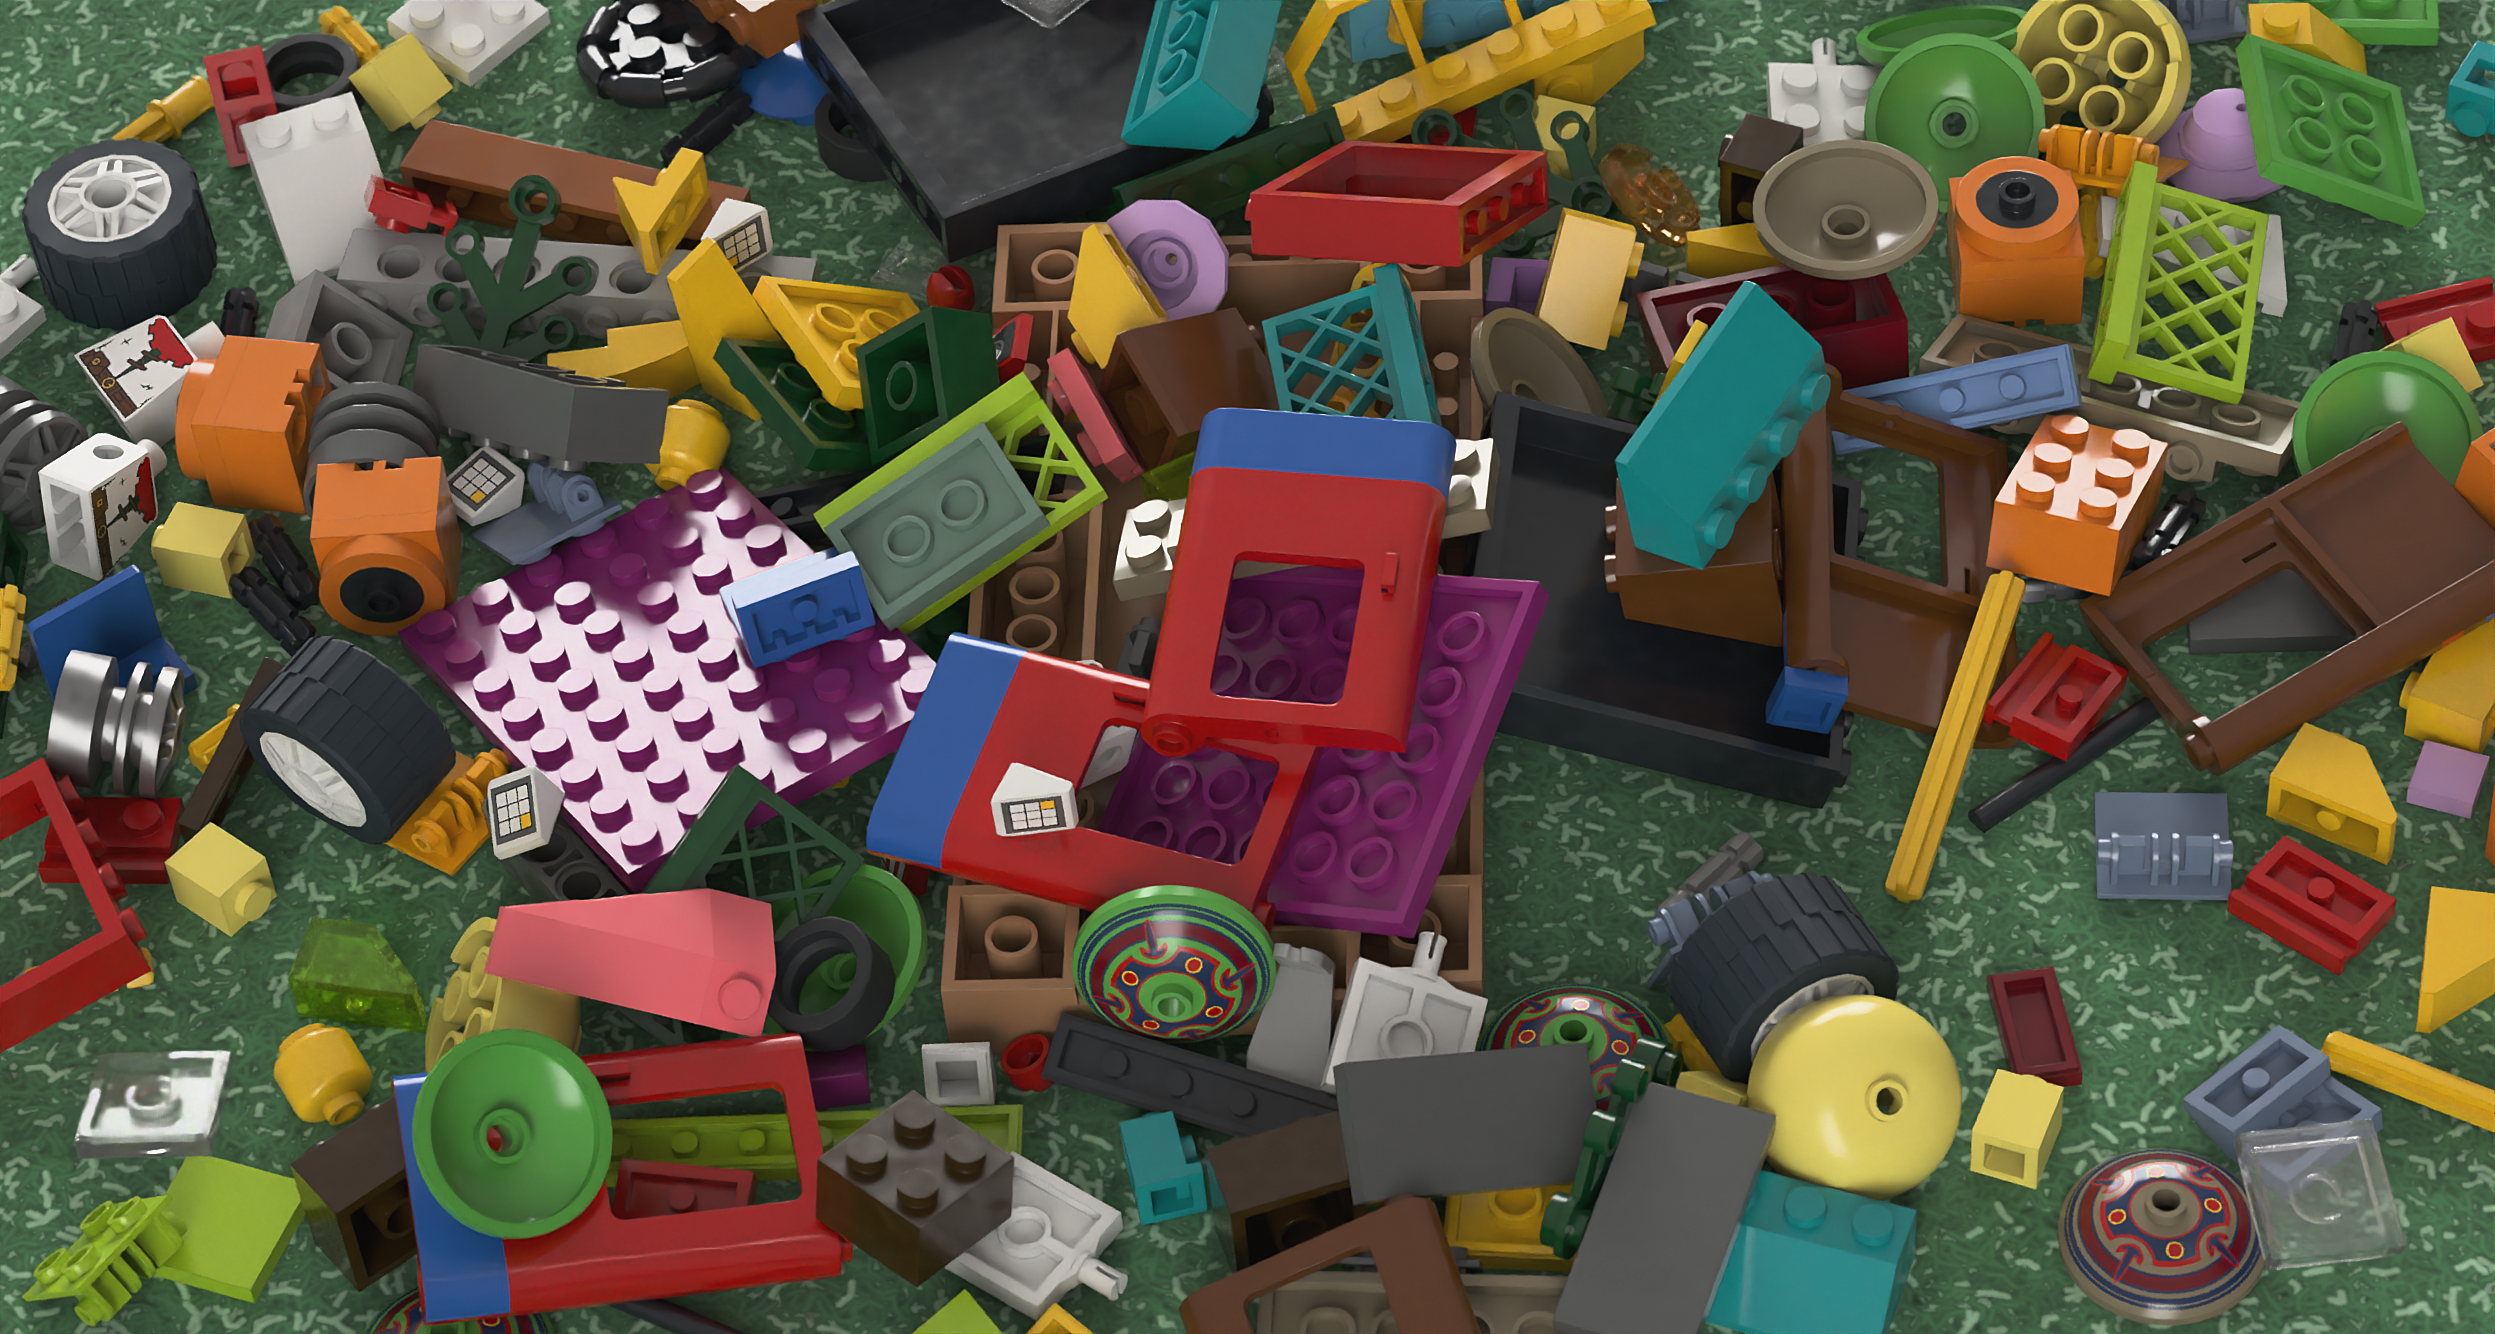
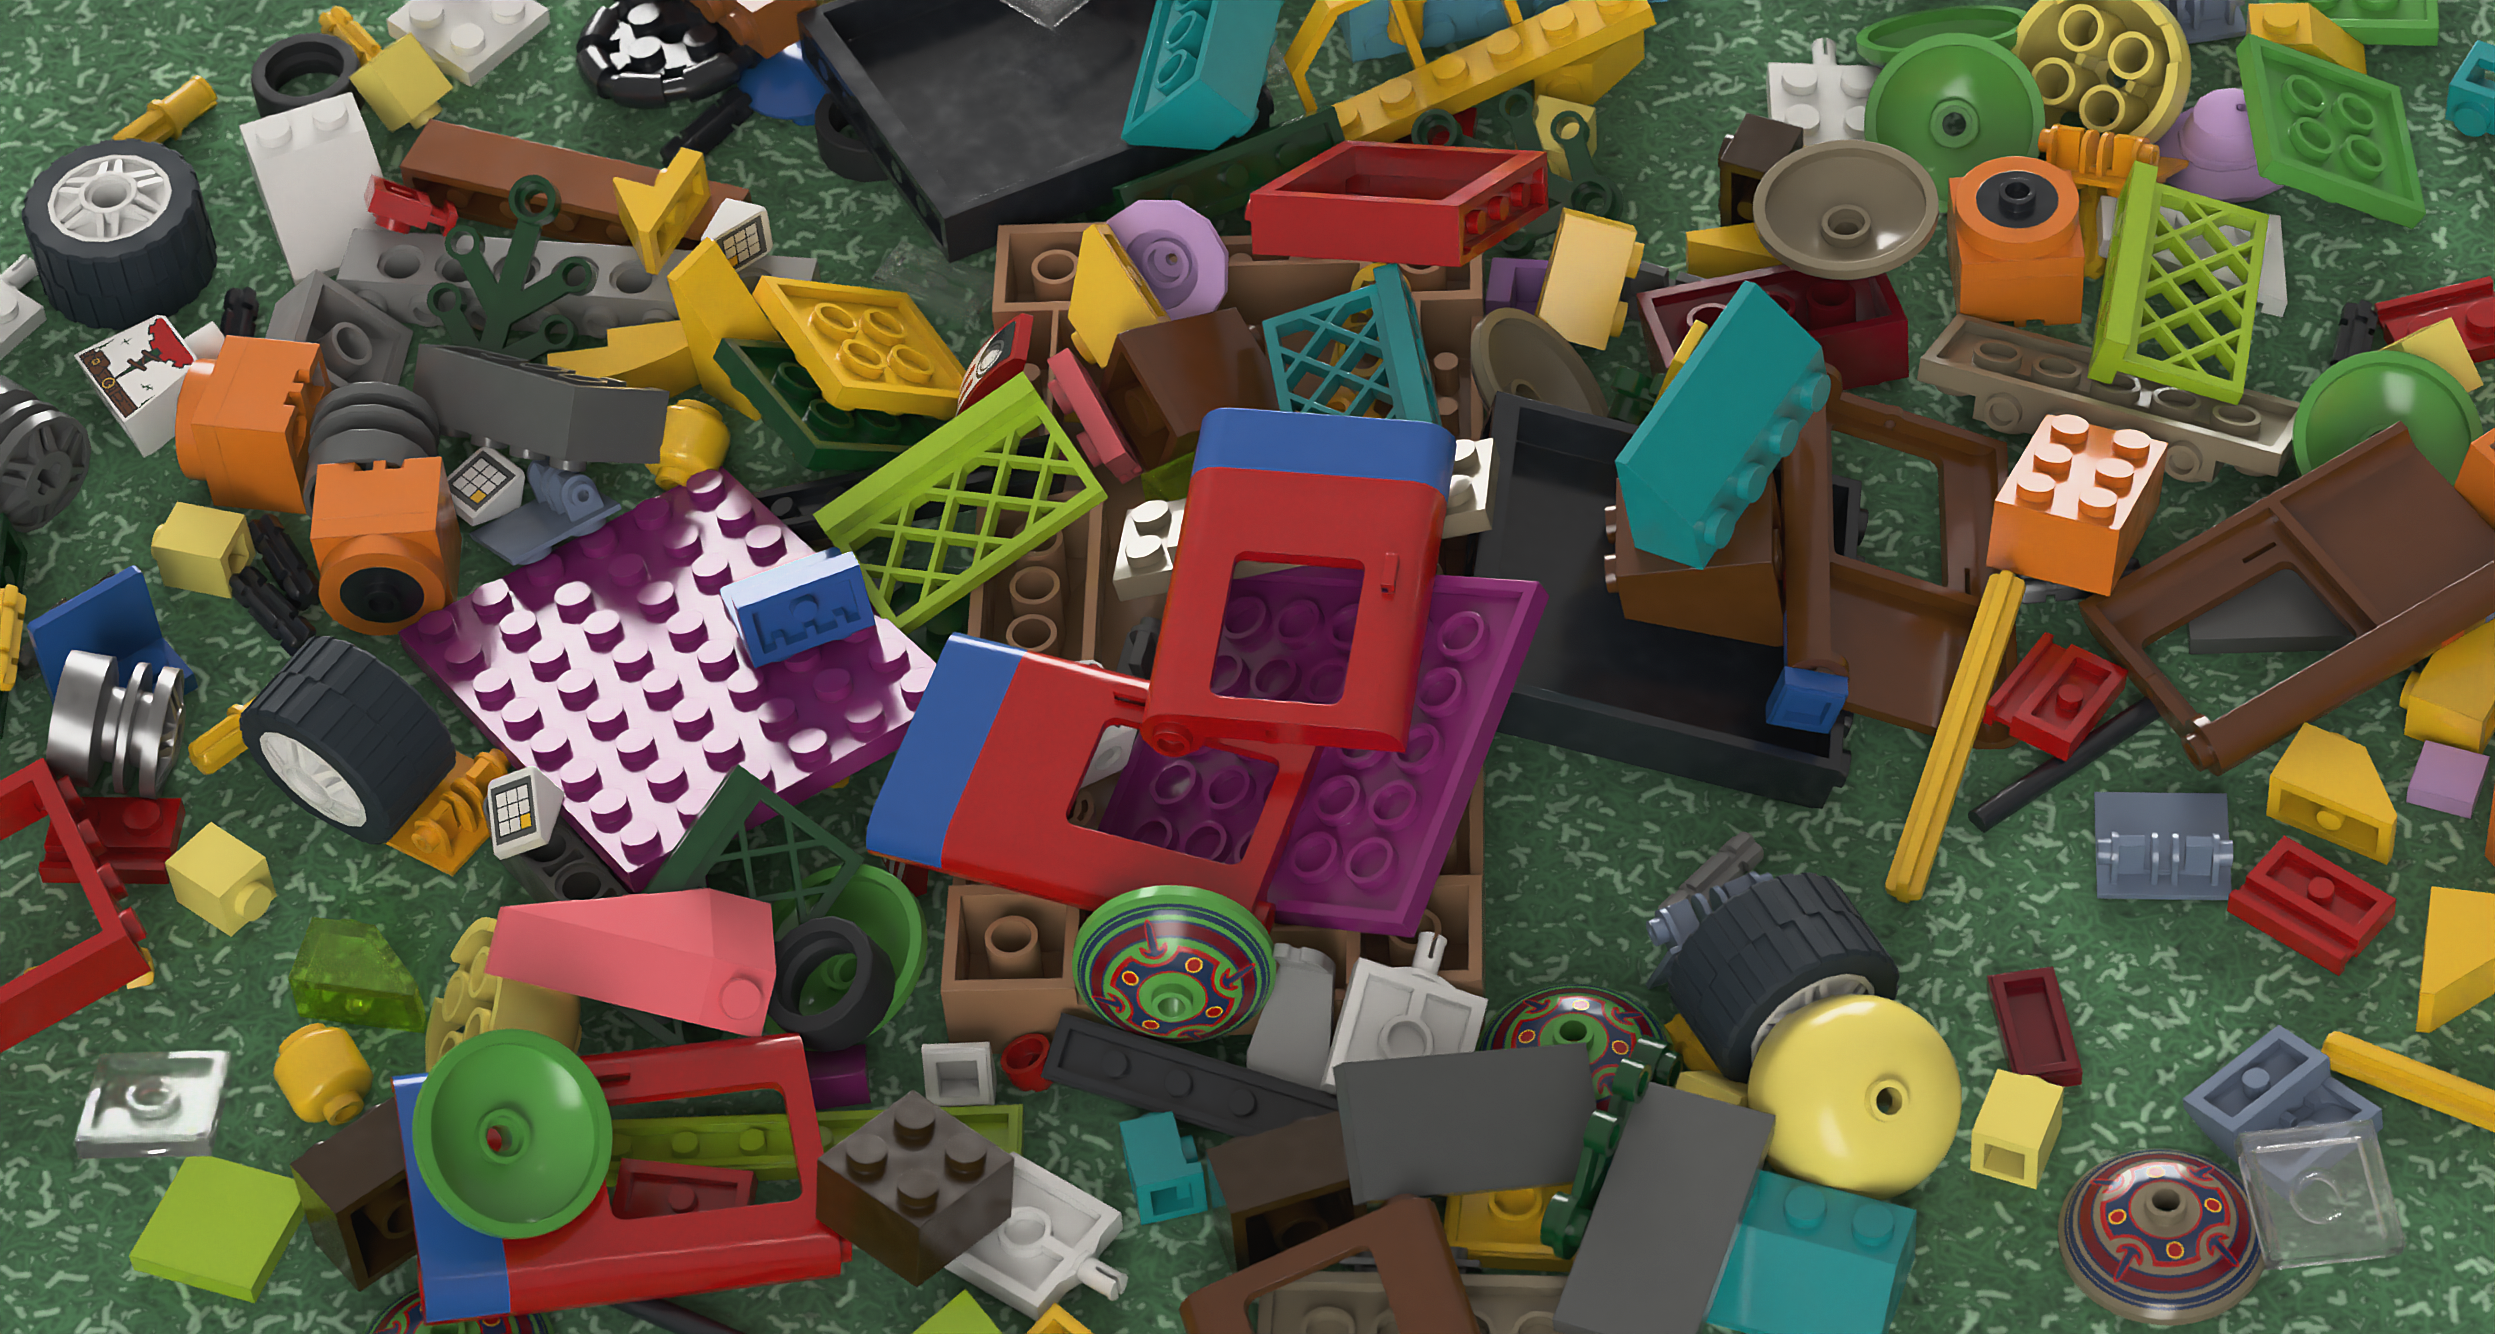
(99, 501): white torso -> none
(105, 1260): lime hinge -> none
(227, 767): dark brown tile -> none
(239, 94): red slope -> none
(924, 376): dark green brick -> none
(938, 526): sand green plate -> none
(942, 291): red hinge -> none
(1033, 803): white slope -> none
(1649, 198): clear orange tile -> none
(1979, 393): medium blue tile -> none
(2169, 527): black axle -> none

